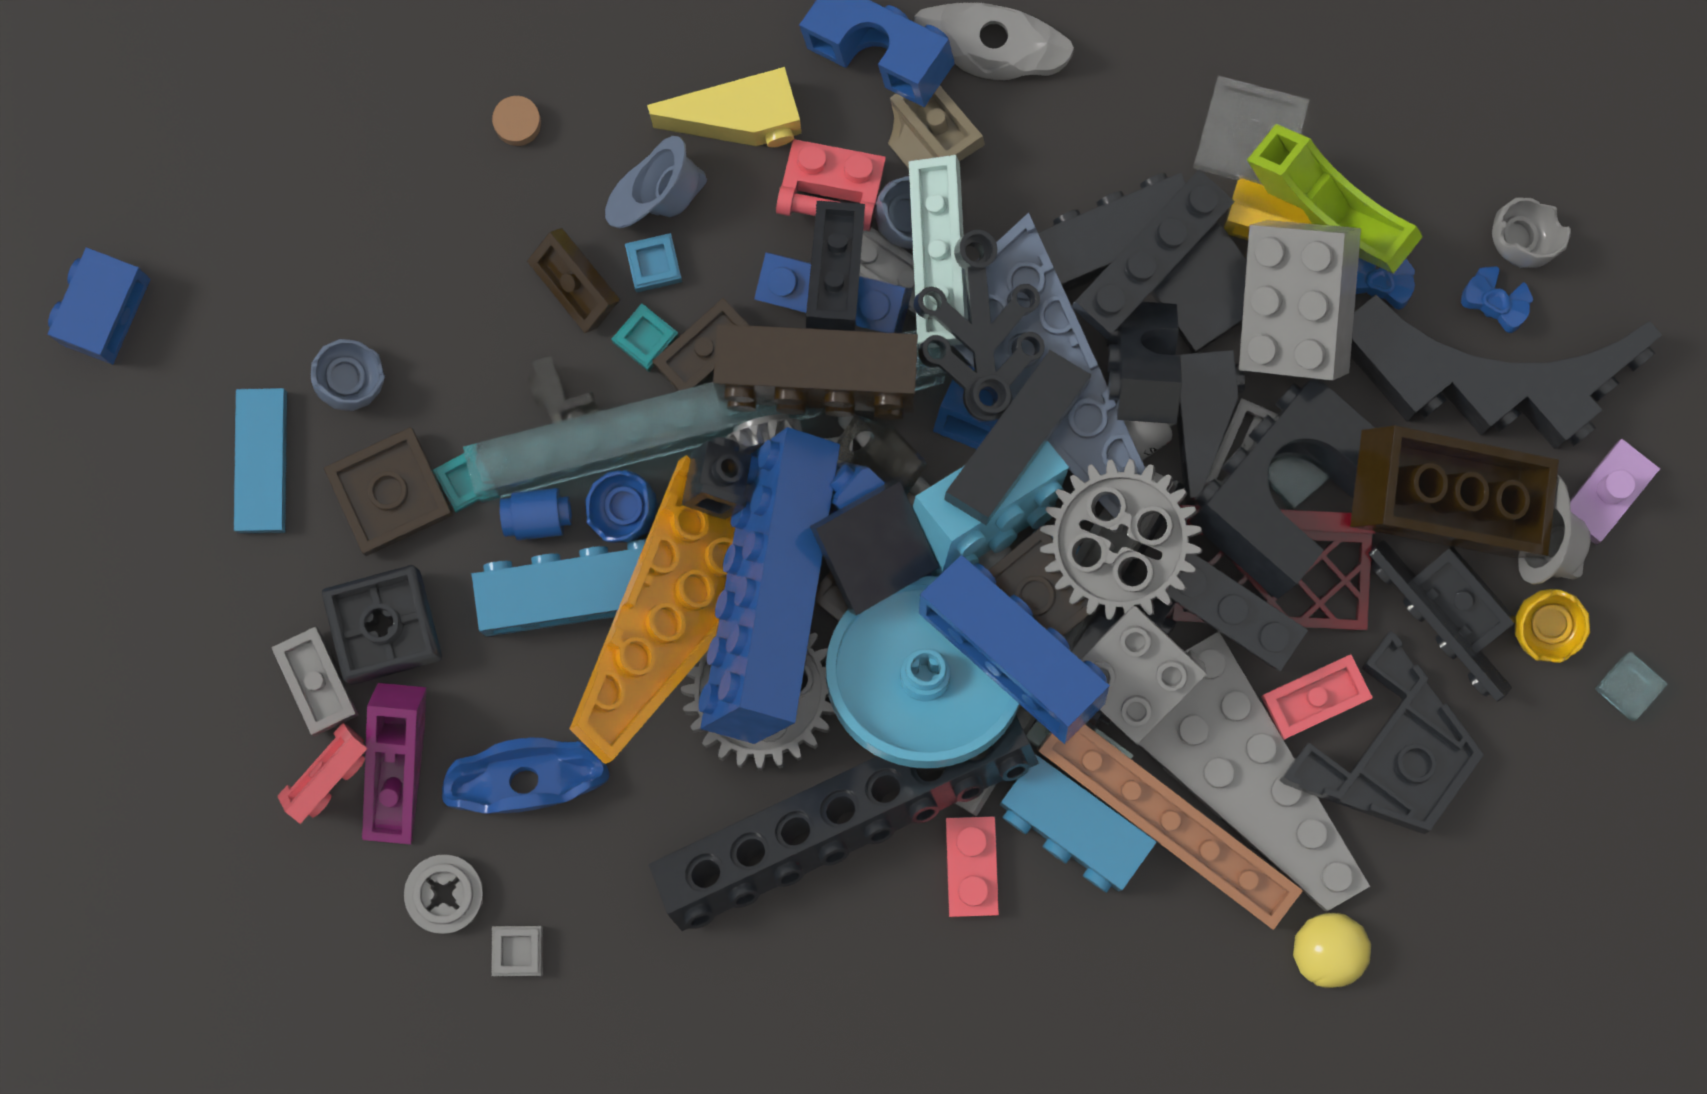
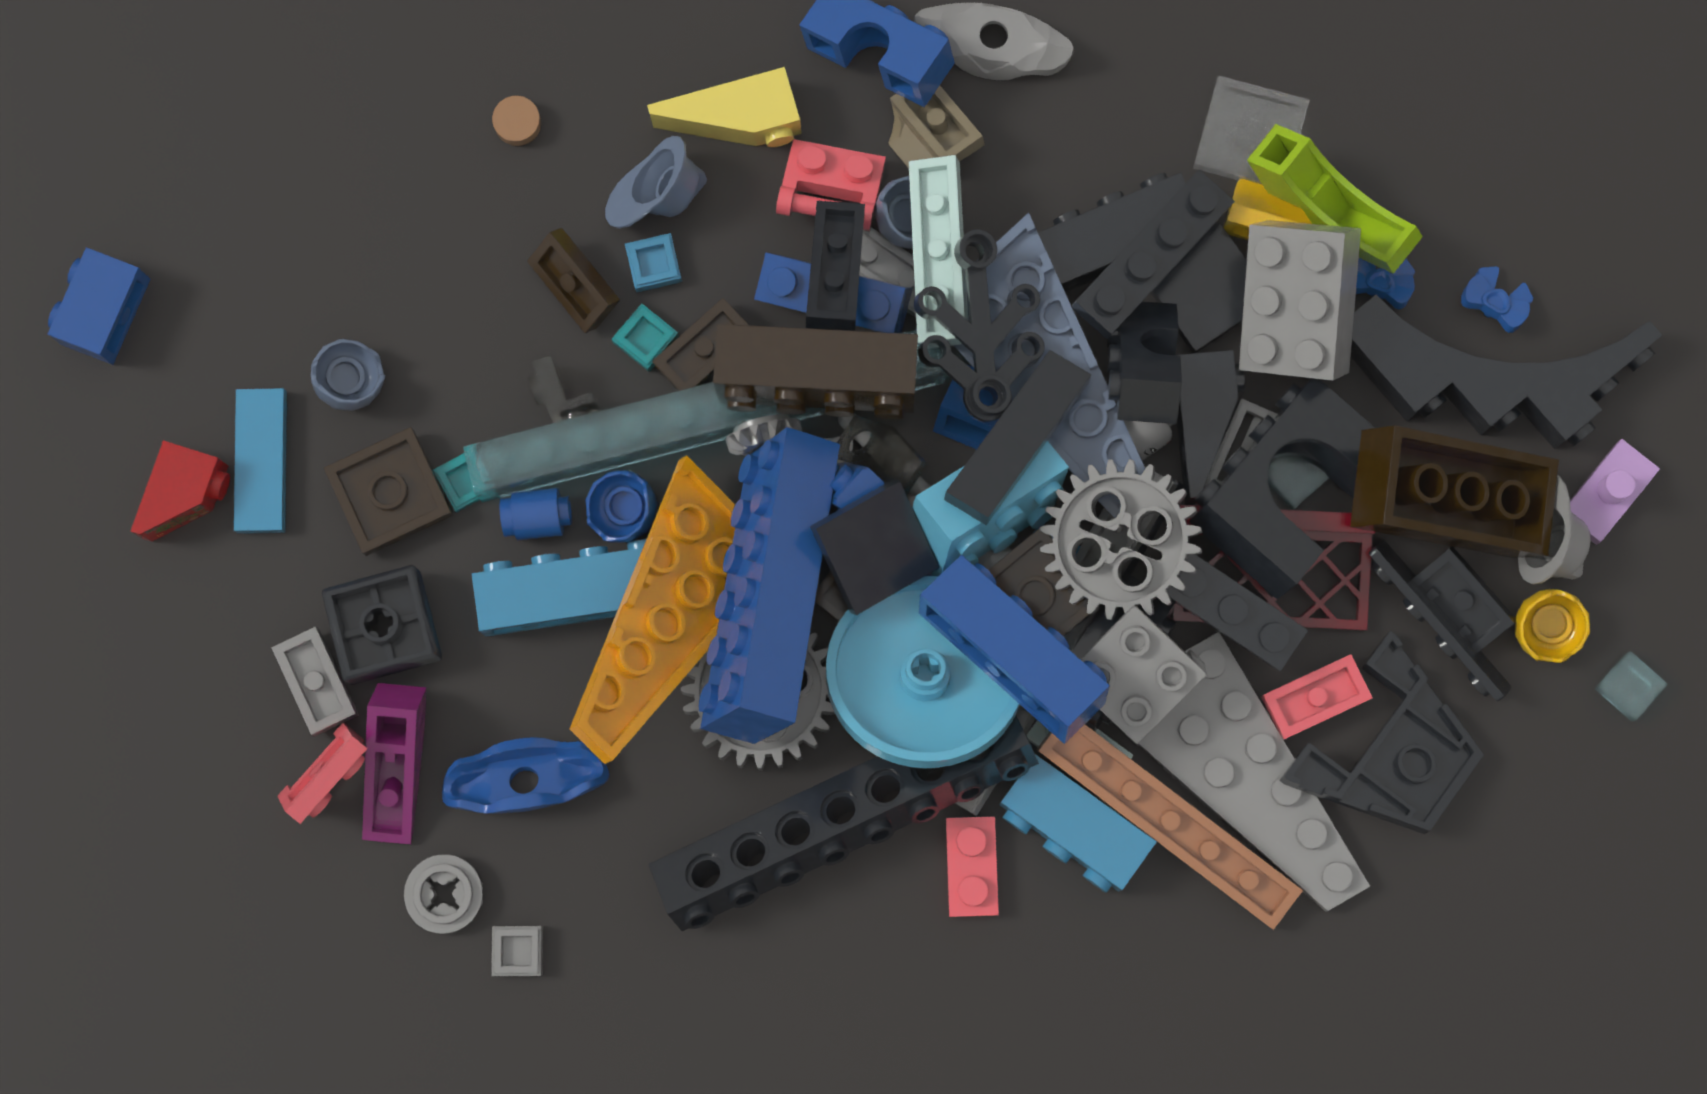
(179, 490): none -> red slope
(708, 487): black brick -> none
(1332, 950): light yellow hair -> none
(1529, 233): light grey hair -> none

